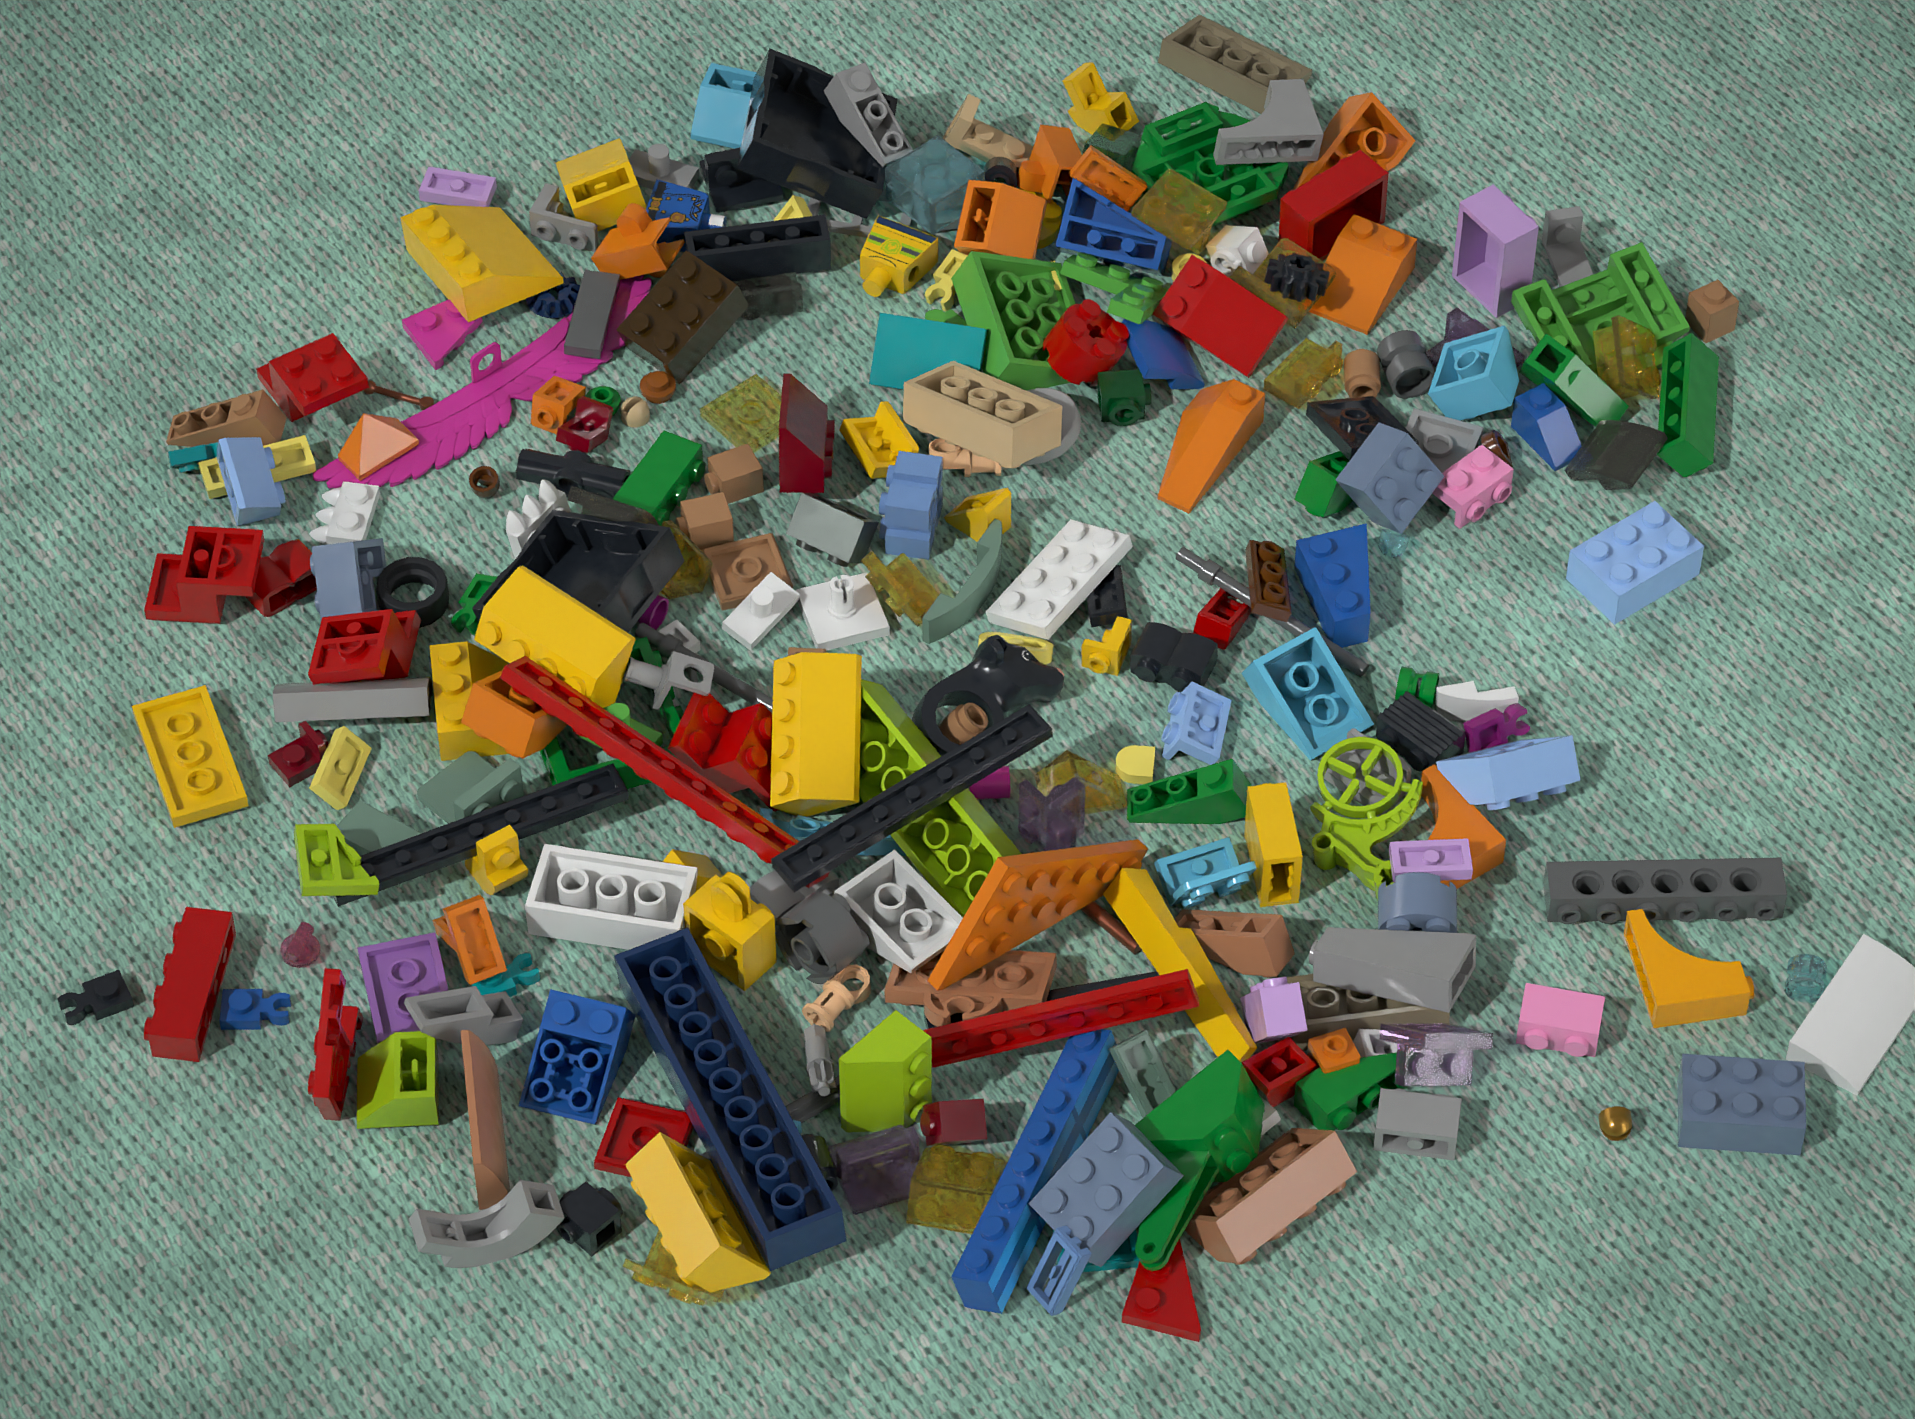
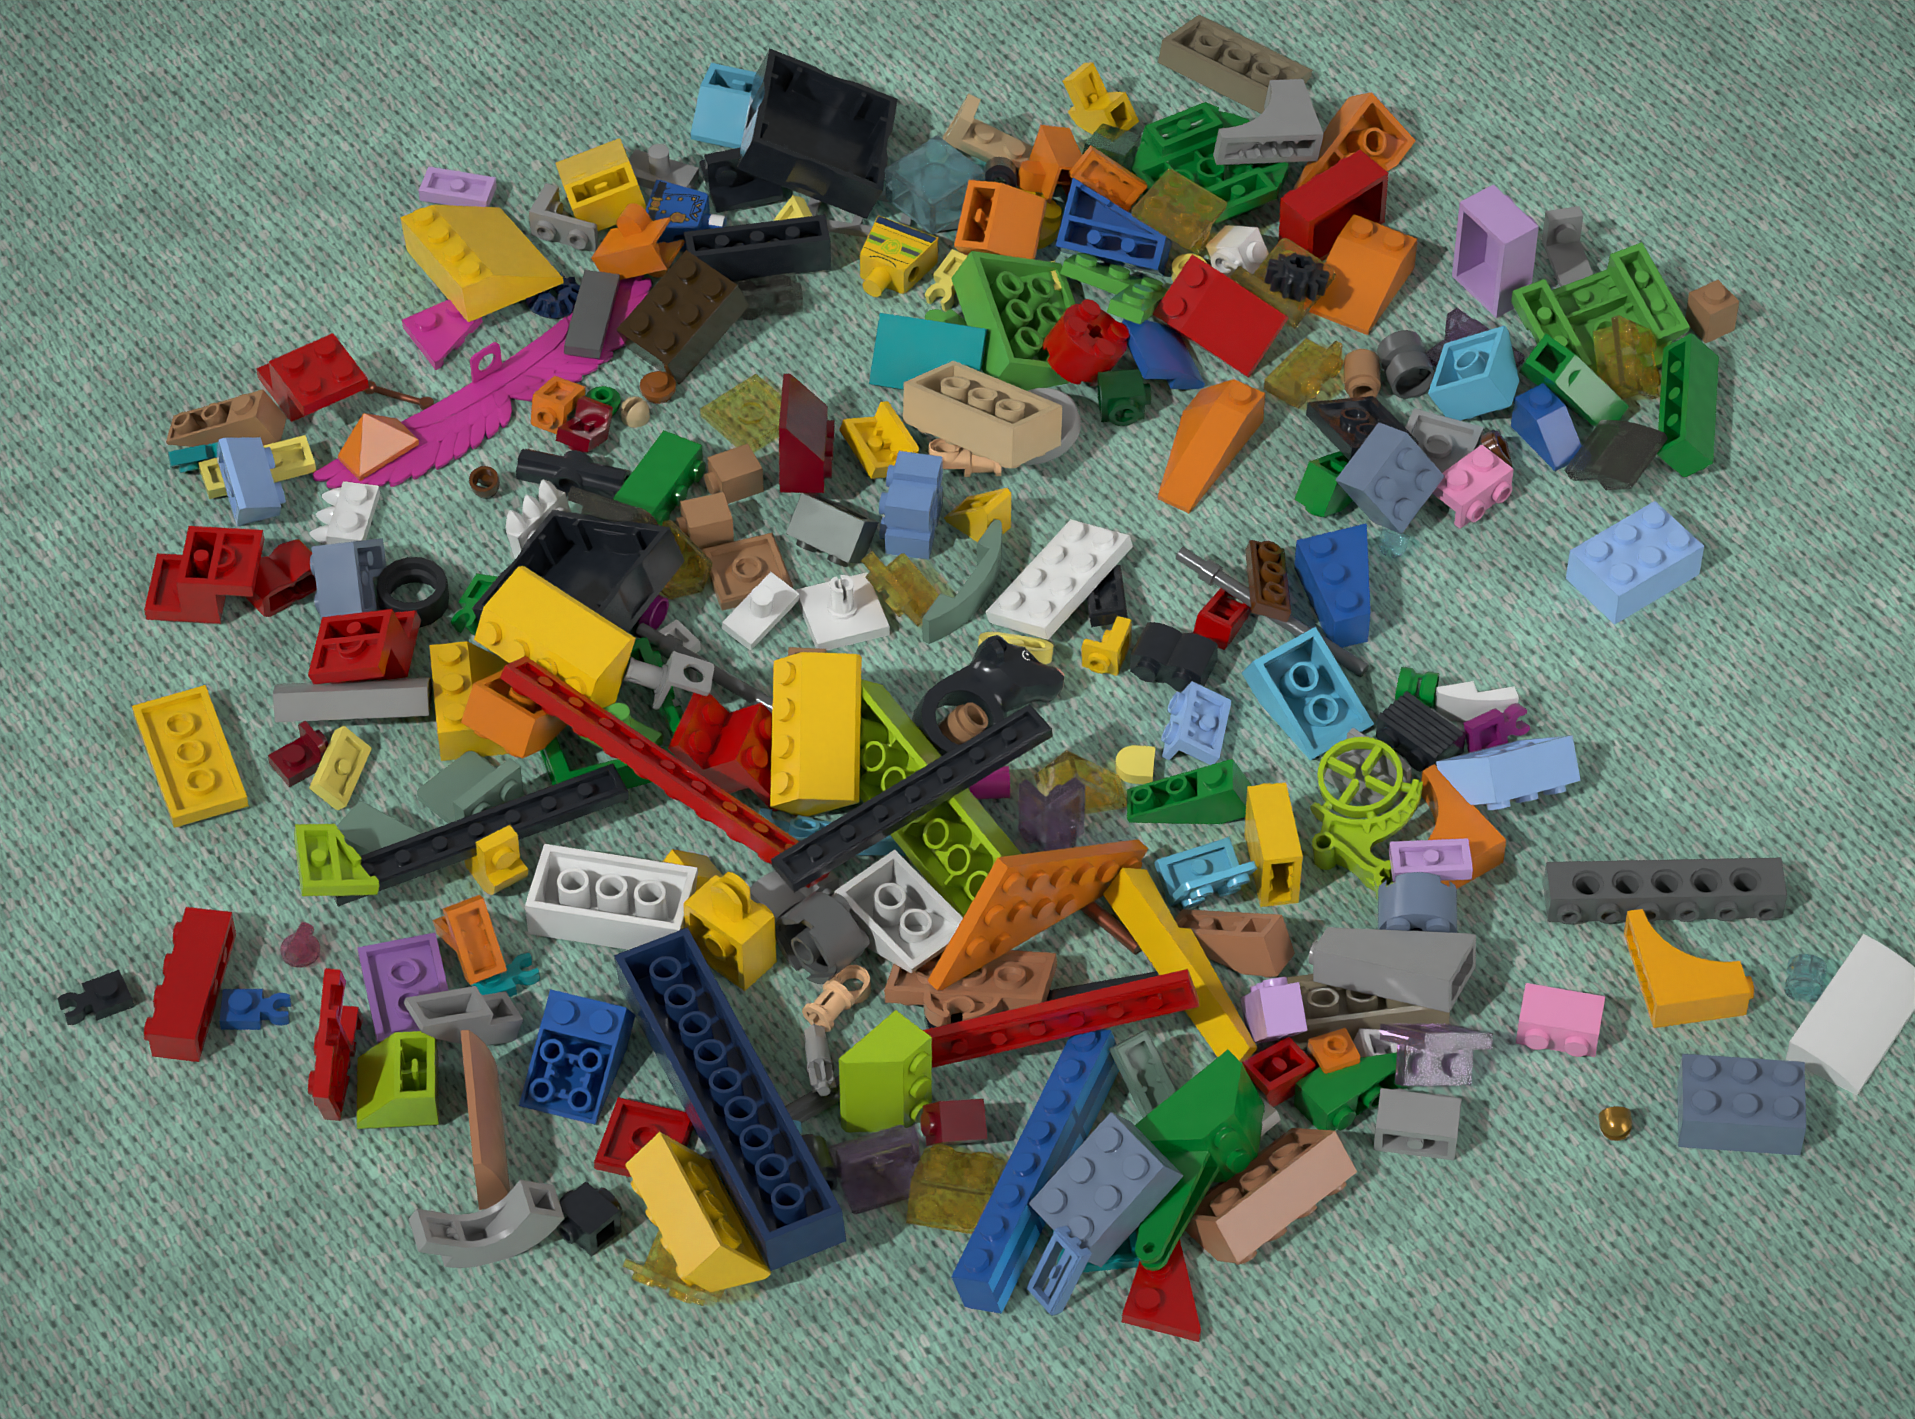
(867, 114): light grey slope -> none

